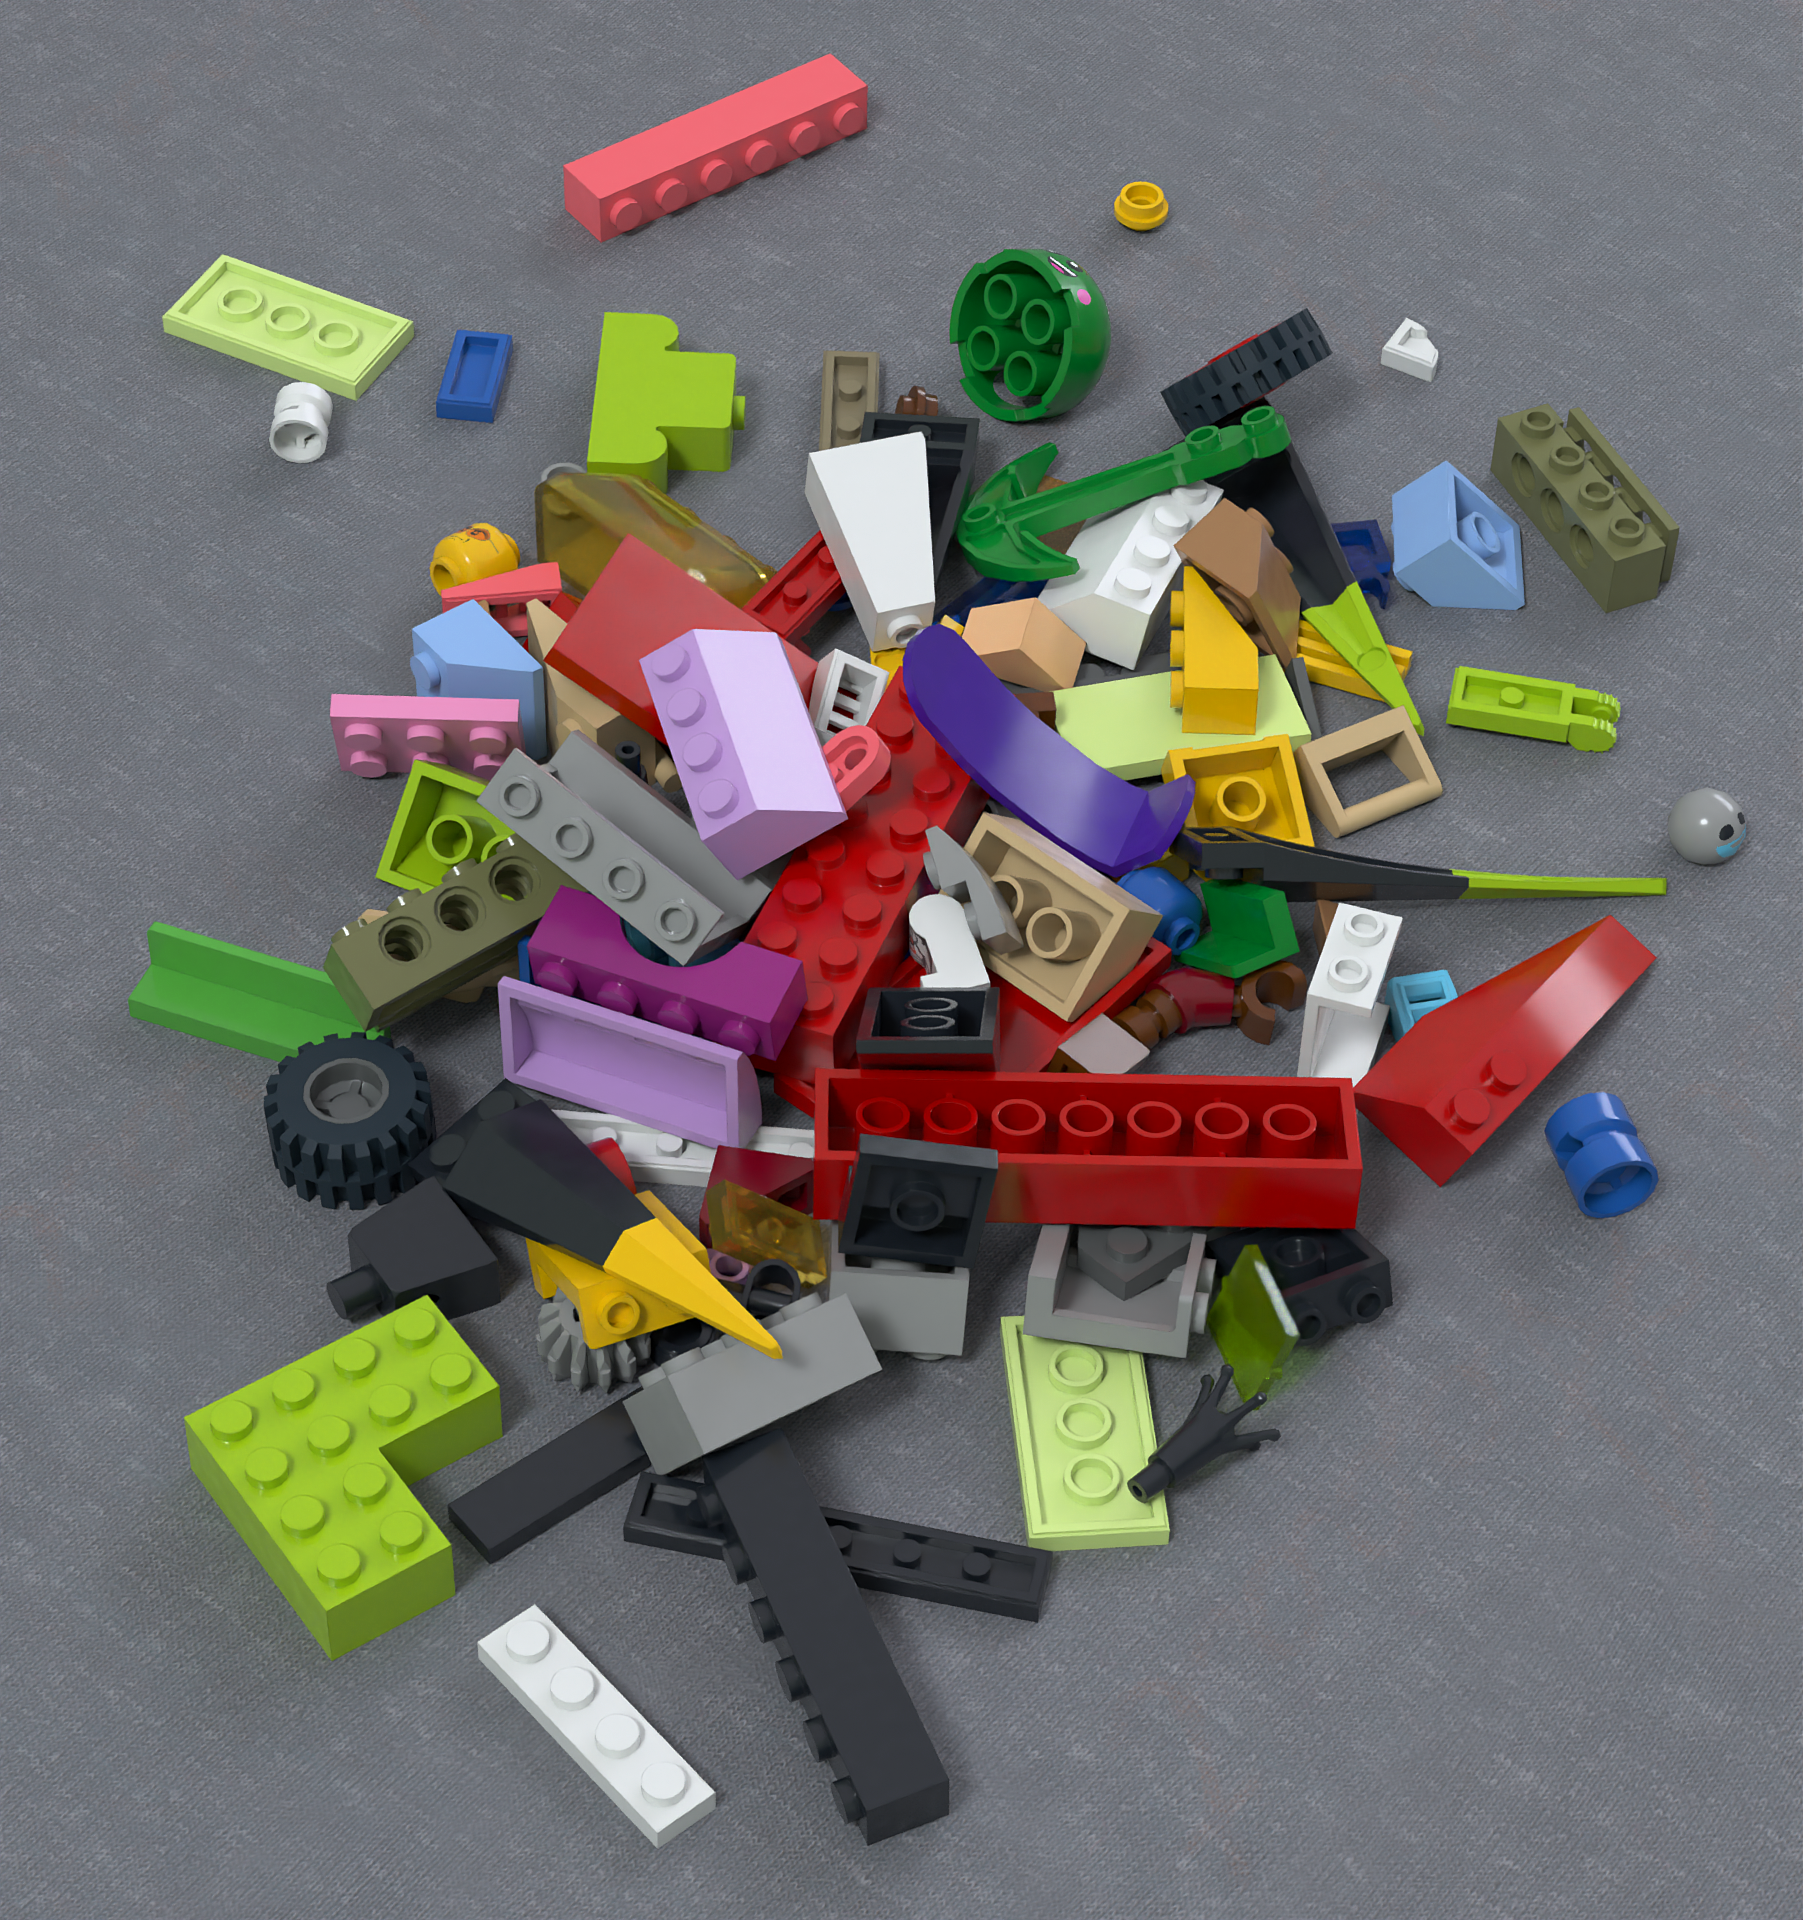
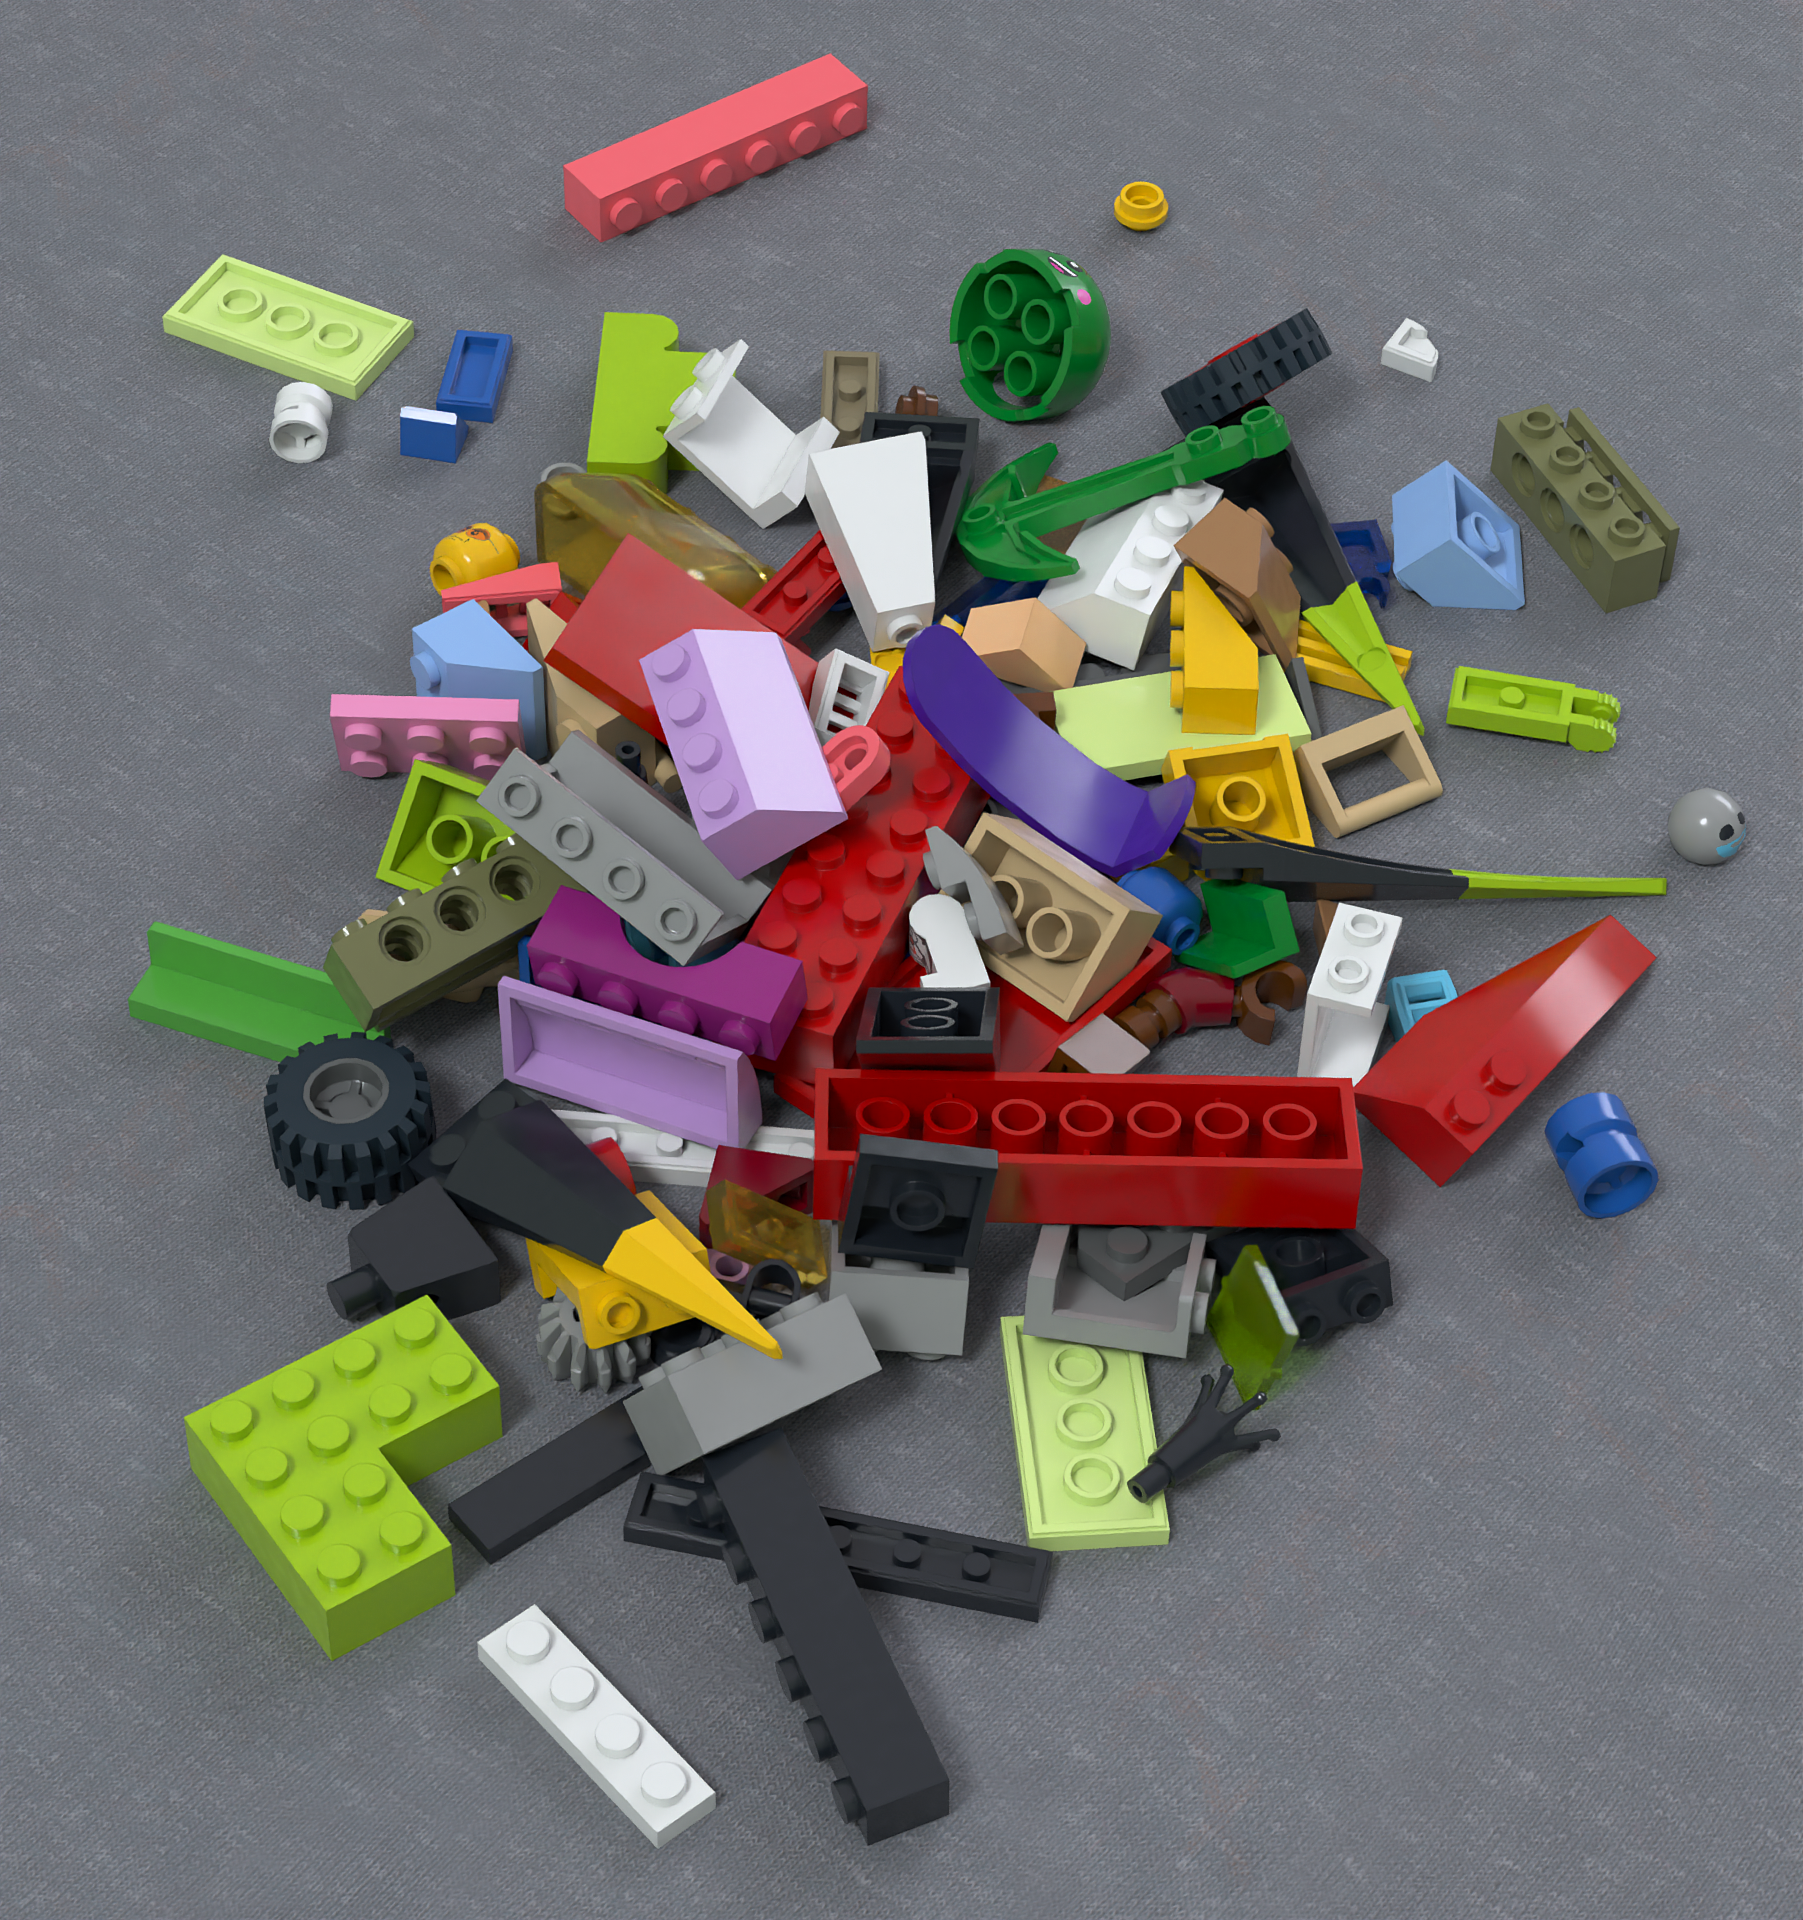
(431, 434): none -> blue slope
(742, 441): none -> white panel

